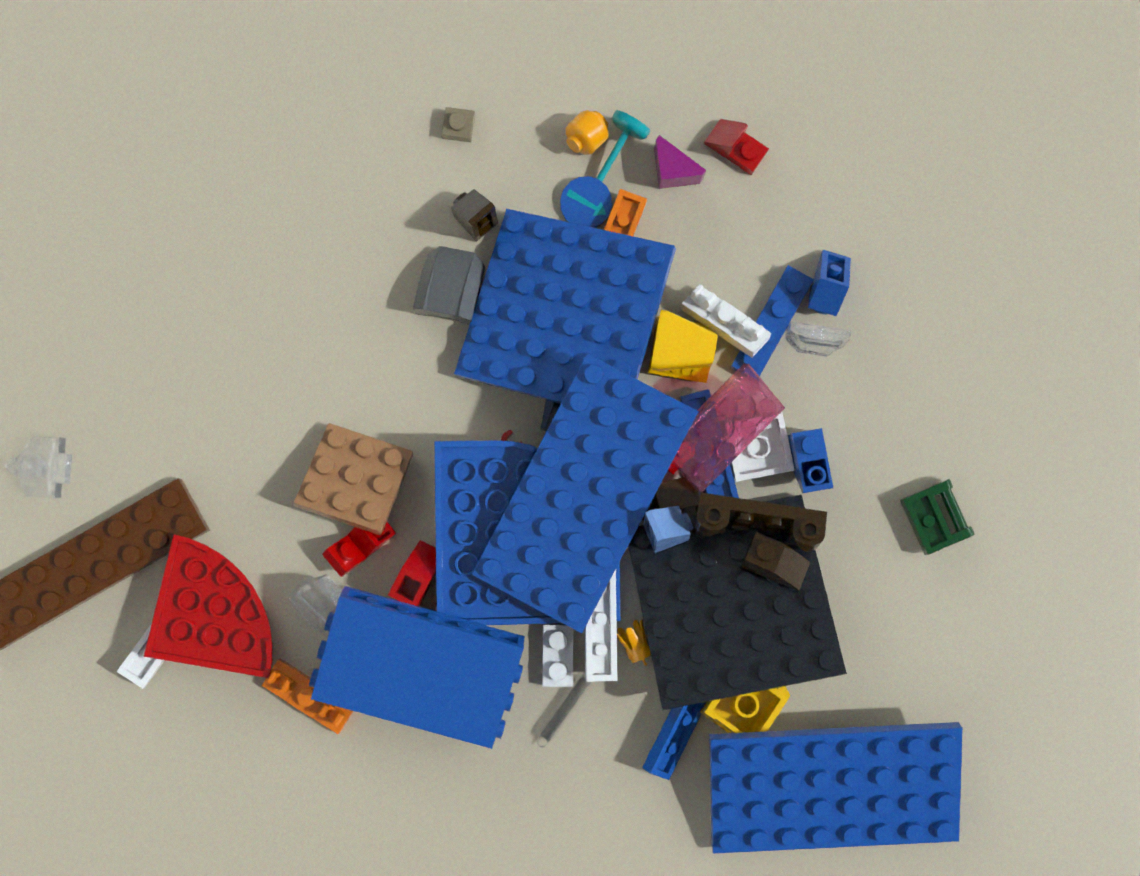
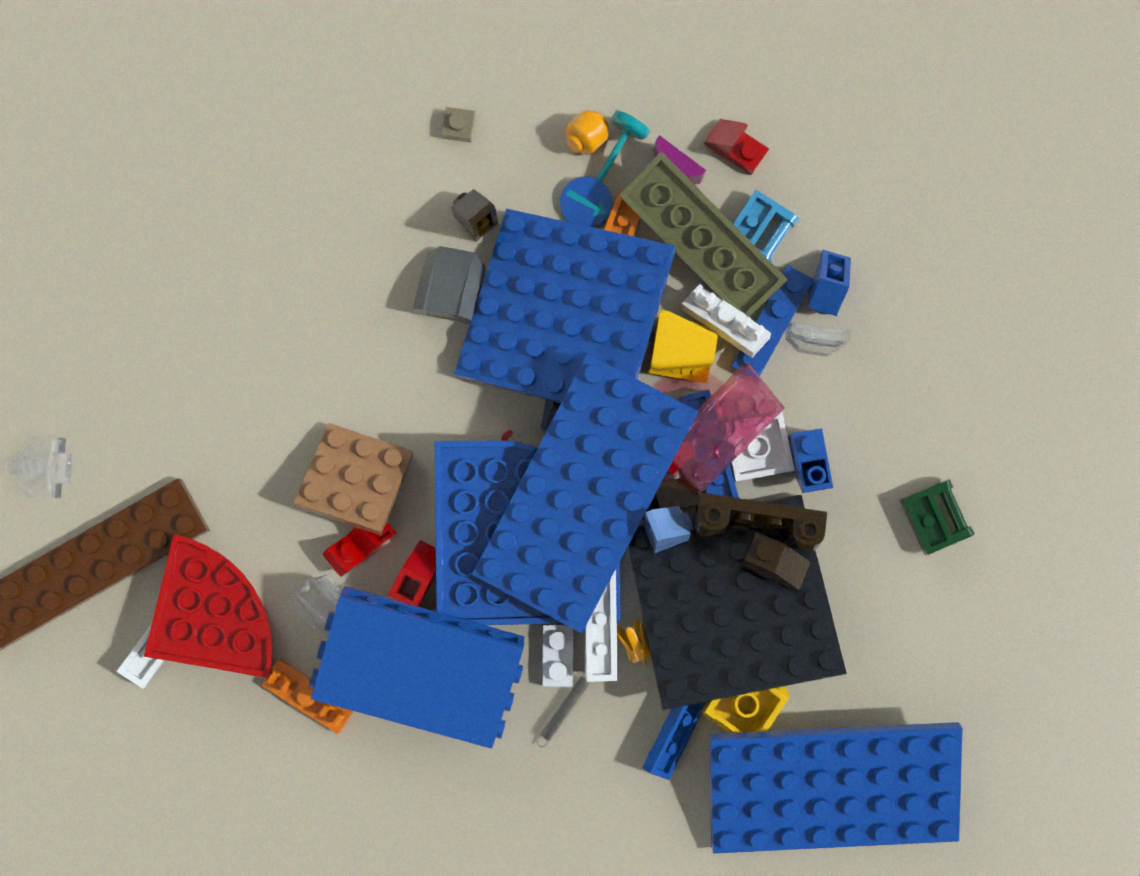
(702, 235): none -> olive plate
(756, 217): none -> dark azure plate

